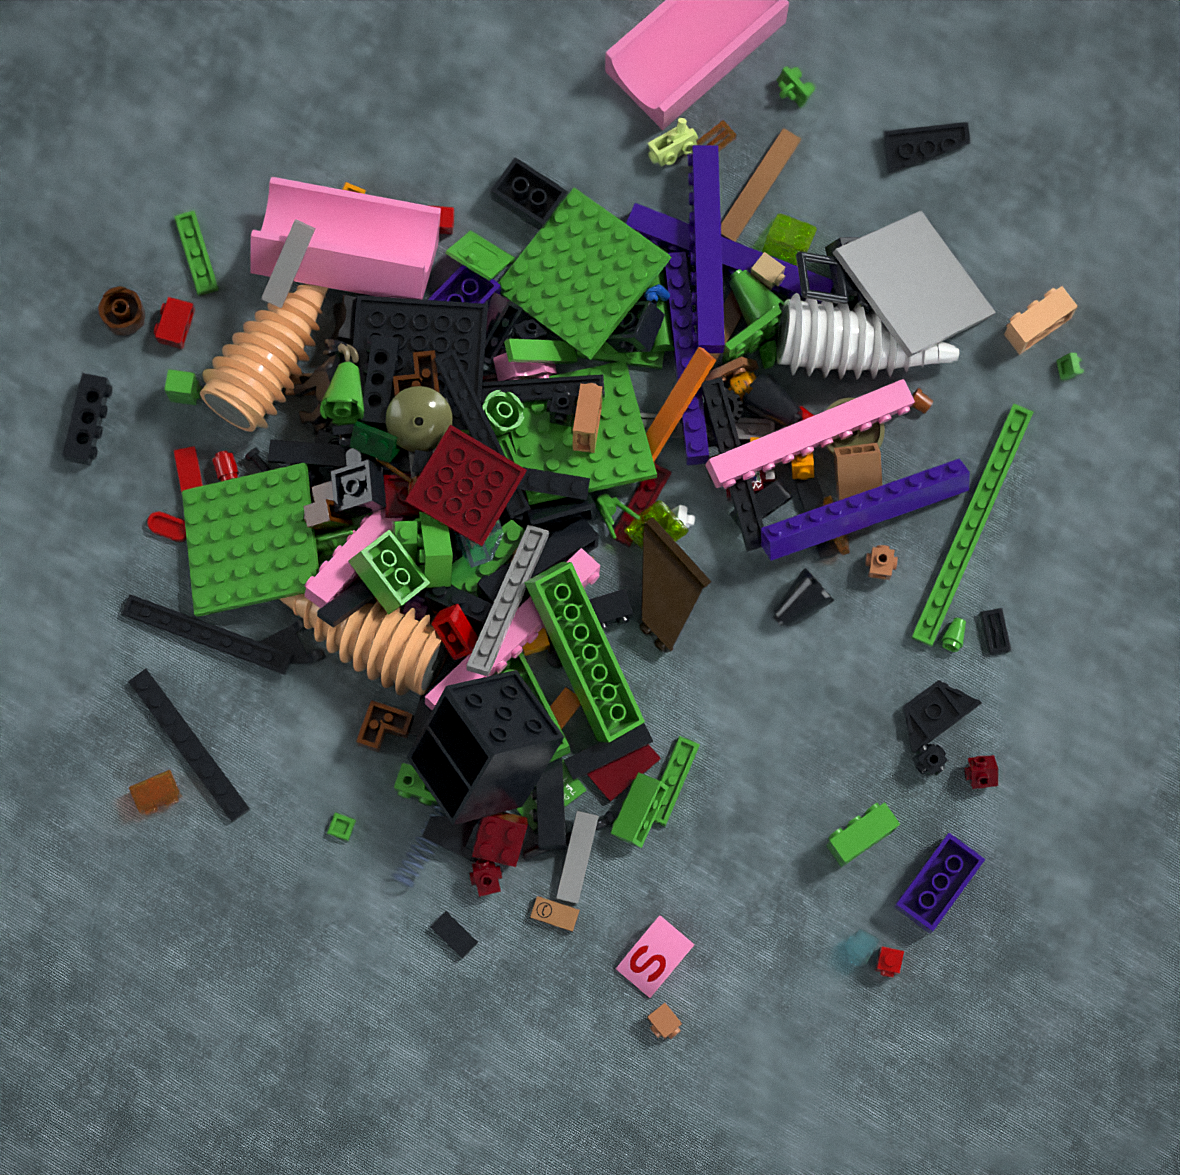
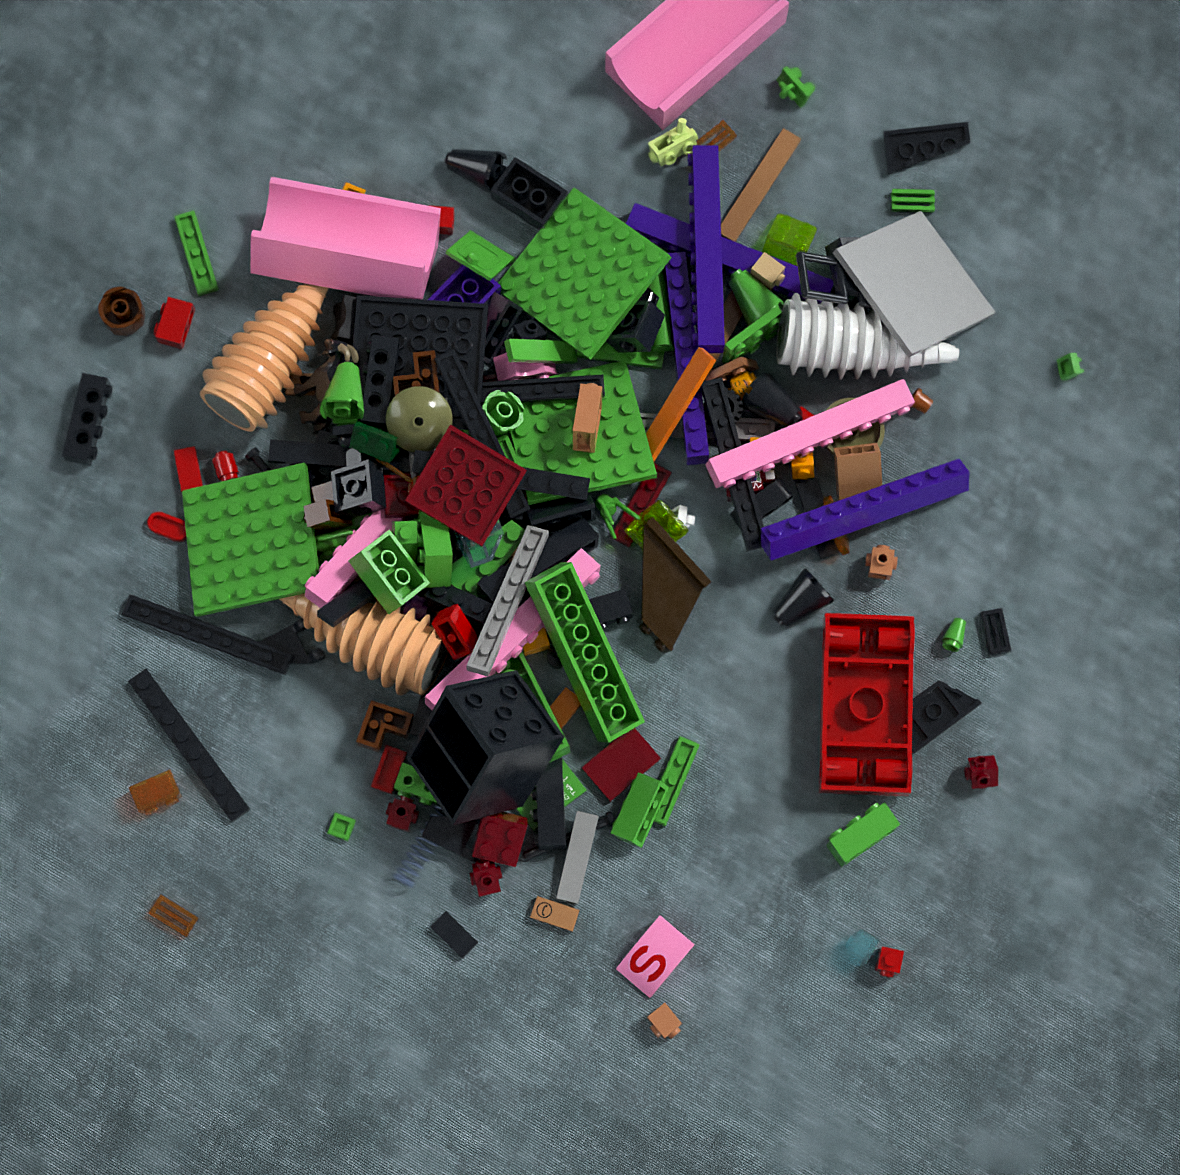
(182, 387): bright green brick -> none
(190, 926): none -> clear orange tile
(288, 263): light grey tile -> none
(388, 769): none -> red tile
(402, 822): none -> dark red brick
(477, 166): none -> black cone
(562, 408): black brick -> none
(606, 753): black tile -> none
(655, 292): blue arm -> none
(768, 354): bright green tile -> none
(866, 704): none -> red piece
(912, 192): none -> bright green tile
(922, 759): black brick -> none
(939, 883): dark purple brick -> none
(972, 525): bright green plate -> none
(1040, 319): light nougat brick -> none

